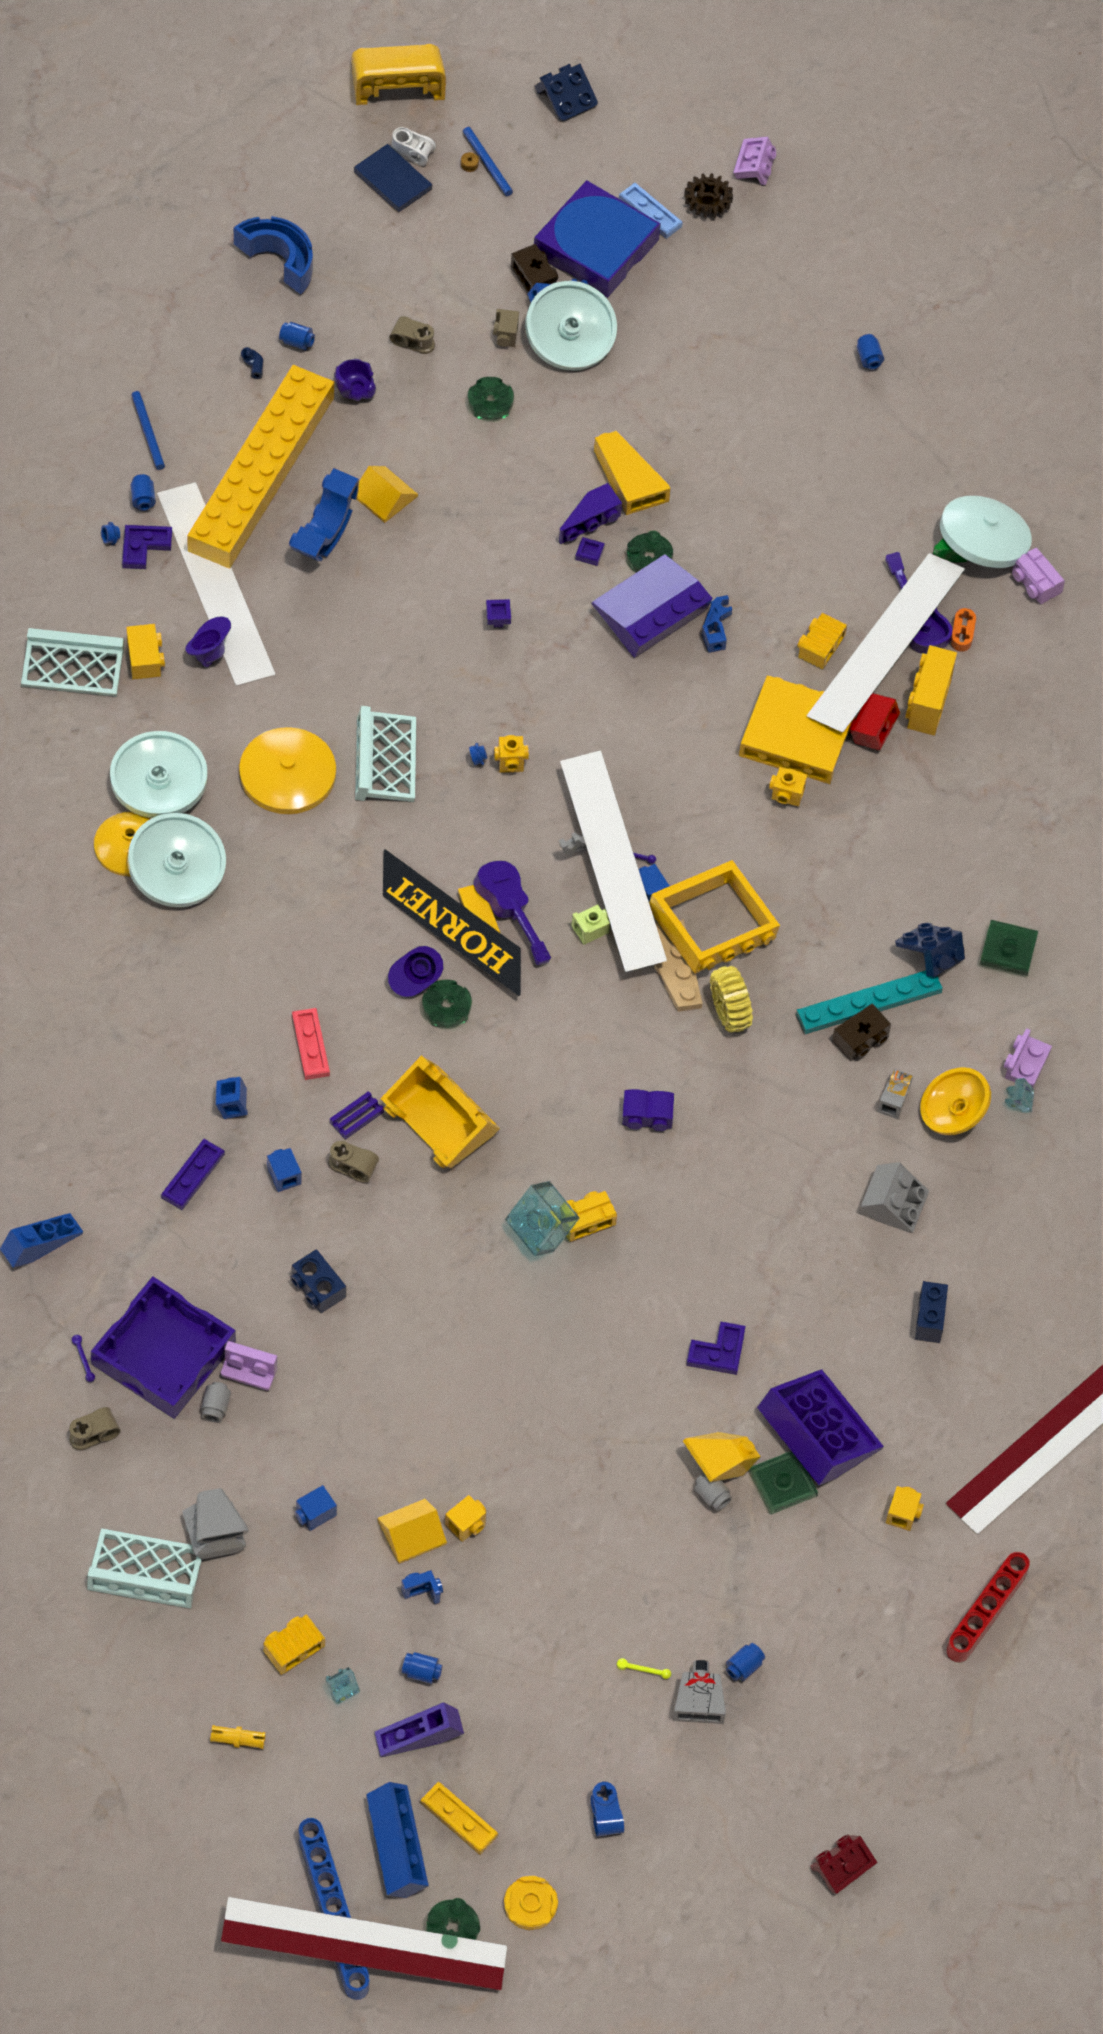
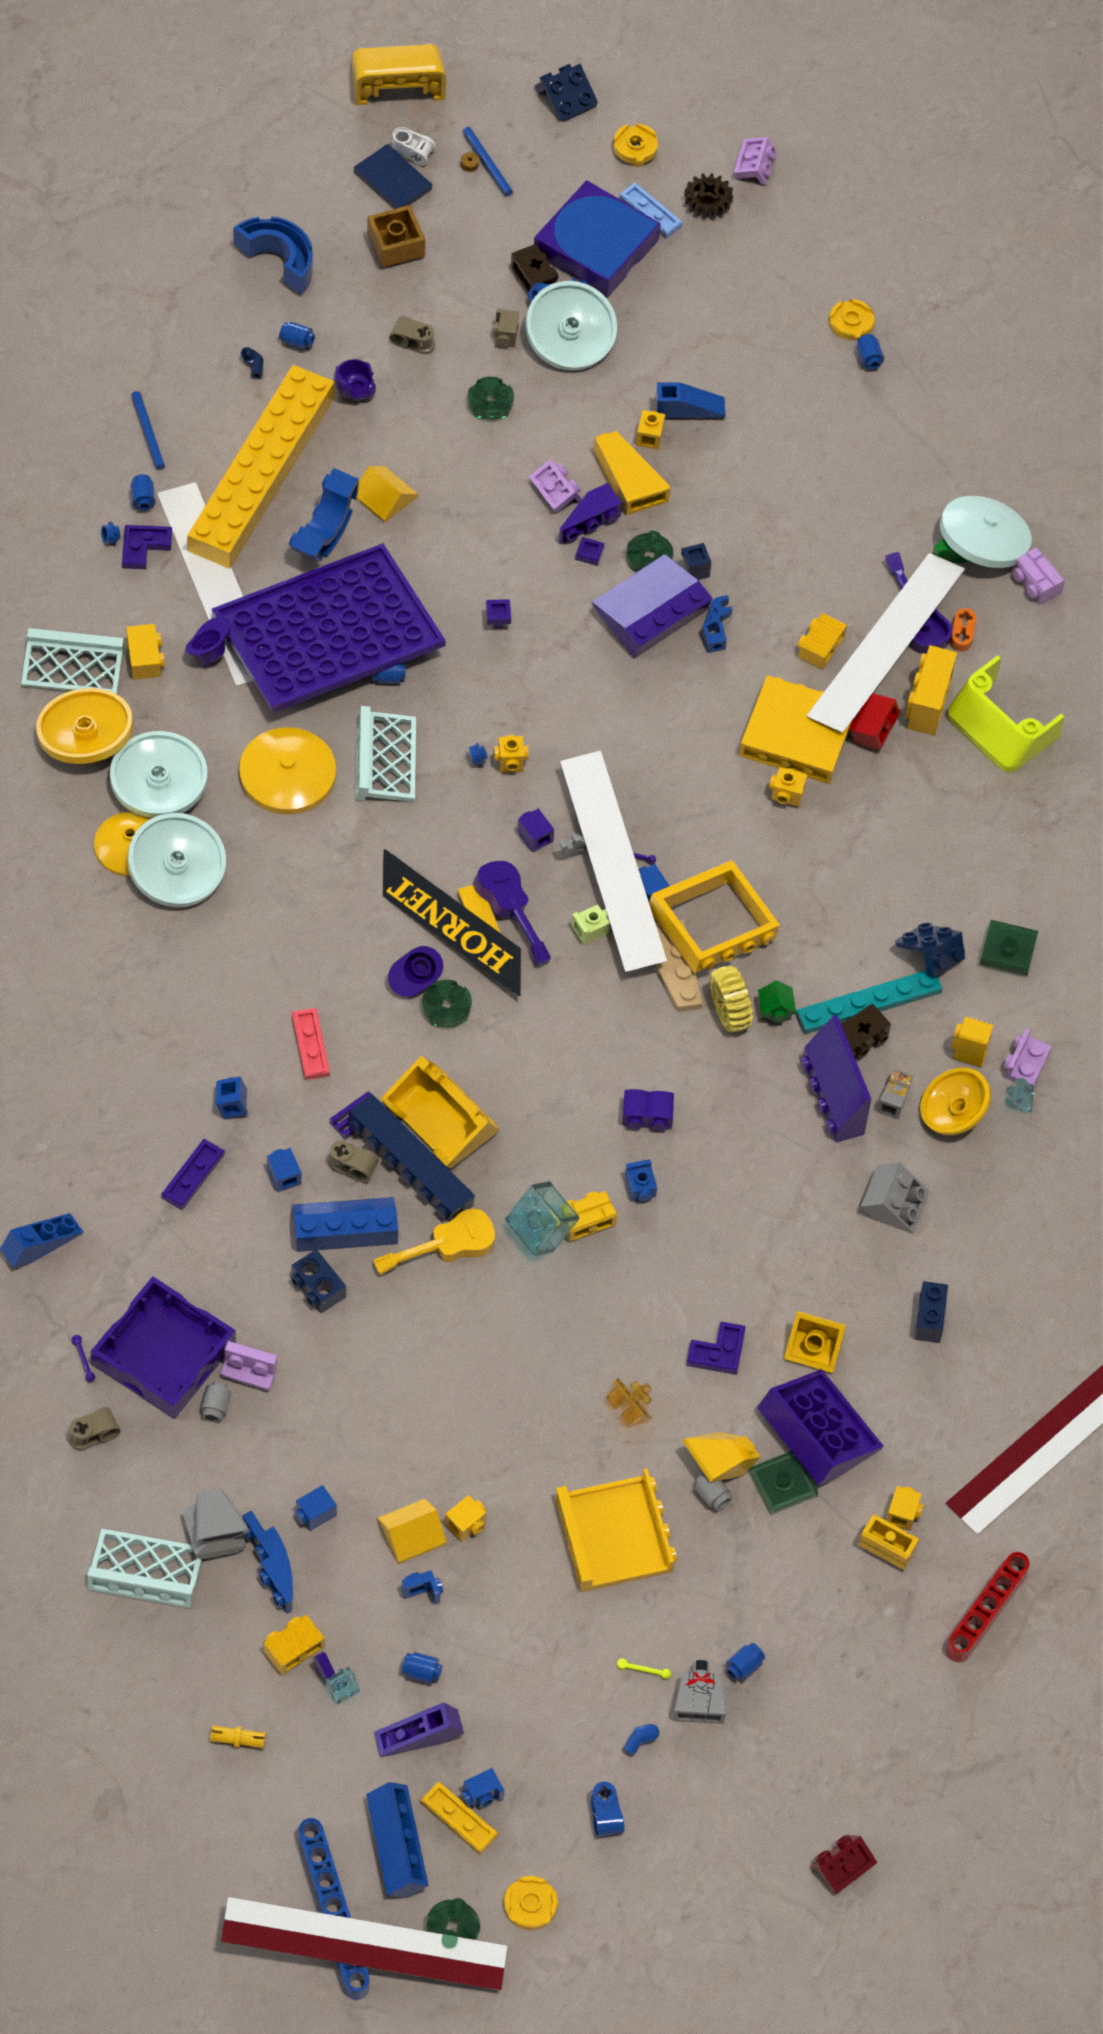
(84, 726): none -> yellow dish
(274, 1564): none -> blue slope
(323, 1665): none -> dark purple tile
(329, 627): none -> dark purple plate
(345, 1224): none -> blue slope
(391, 675): none -> blue brick
(396, 236): none -> pearl gold brick
(410, 1158): none -> dark blue brick
(465, 1236): none -> yellow piece
(482, 1789): none -> blue brick
(535, 830): none -> dark purple brick
(554, 485): none -> lavender bracket
(616, 1532): none -> yellow panel
(635, 154): none -> yellow plate
(636, 1411): none -> clear yellow hips
(640, 1180): none -> blue brick
(641, 1735): none -> blue arm
(650, 429): none -> yellow brick
(686, 401): none -> blue slope
(697, 561): none -> dark blue panel
(777, 1001): none -> green brick
(815, 1341): none -> yellow slope
(837, 1081): none -> dark purple slope
(851, 319): none -> yellow tile
(888, 1542): none -> yellow brick
(971, 1041): none -> yellow brick
(992, 730): none -> neon yellow windscreen

